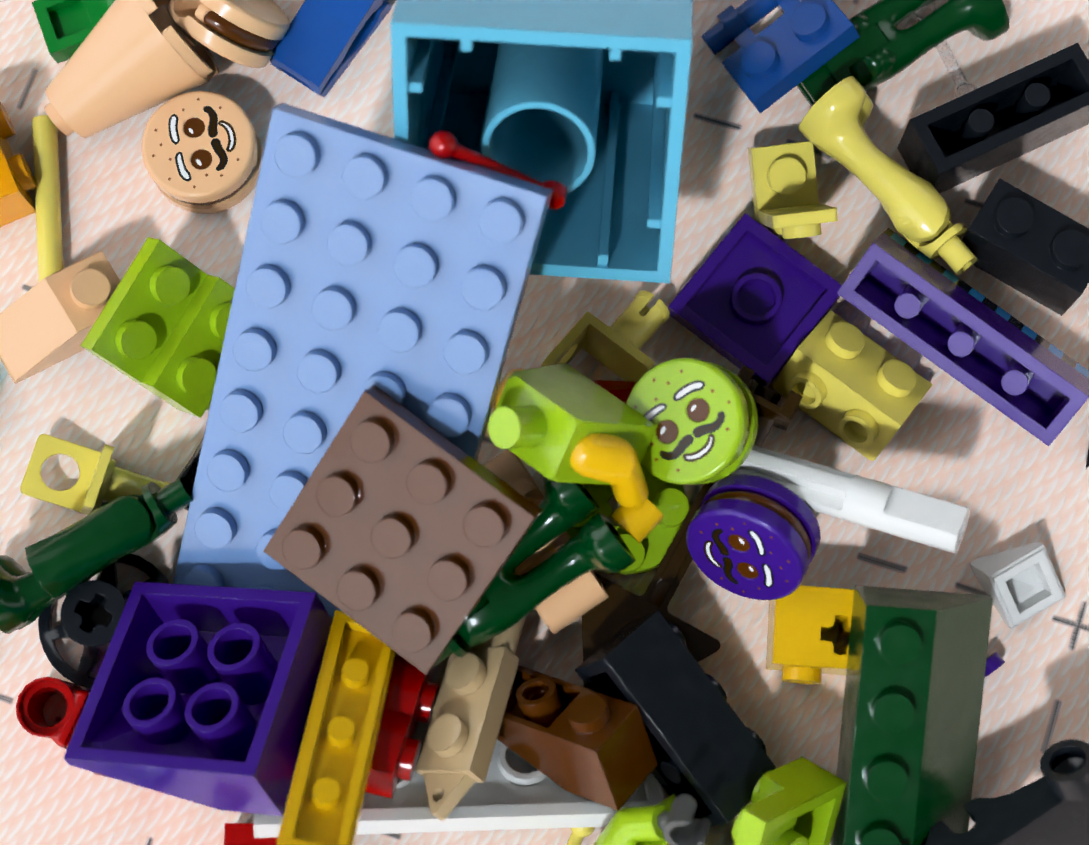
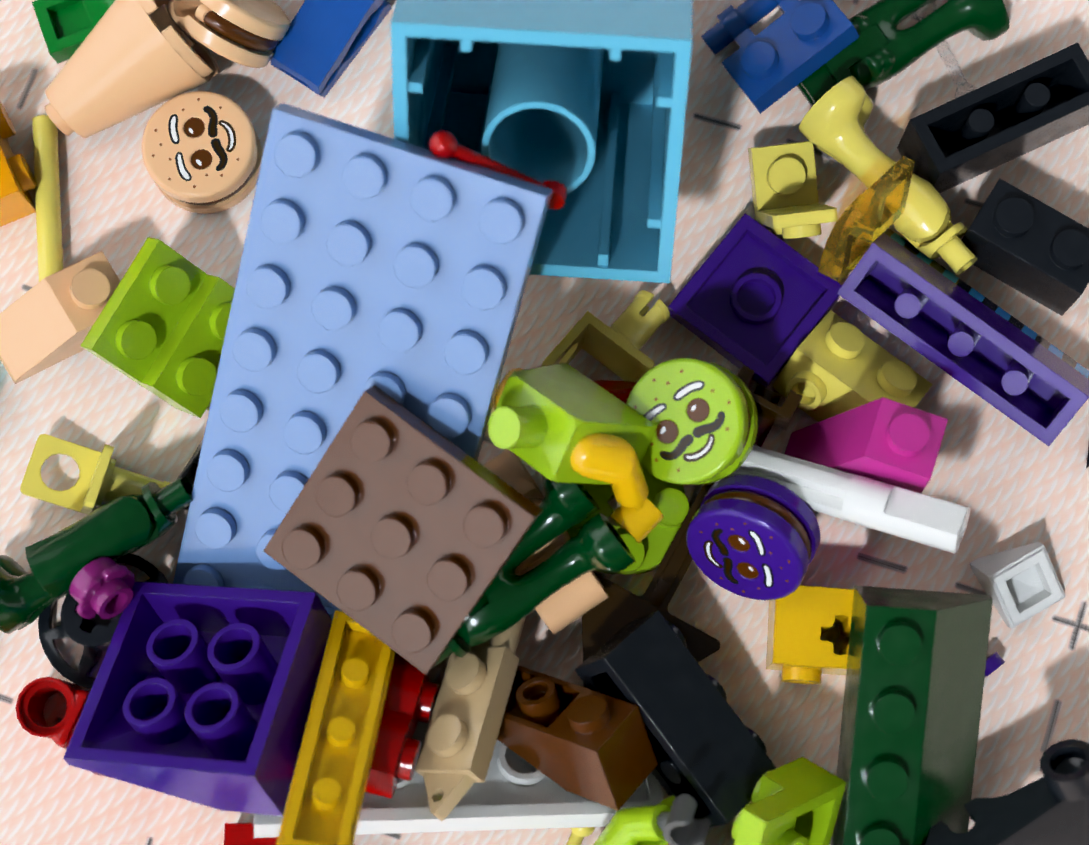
(102, 588): none -> magenta plate
(866, 220): none -> clear yellow slope
(875, 442): none -> dark pink slope

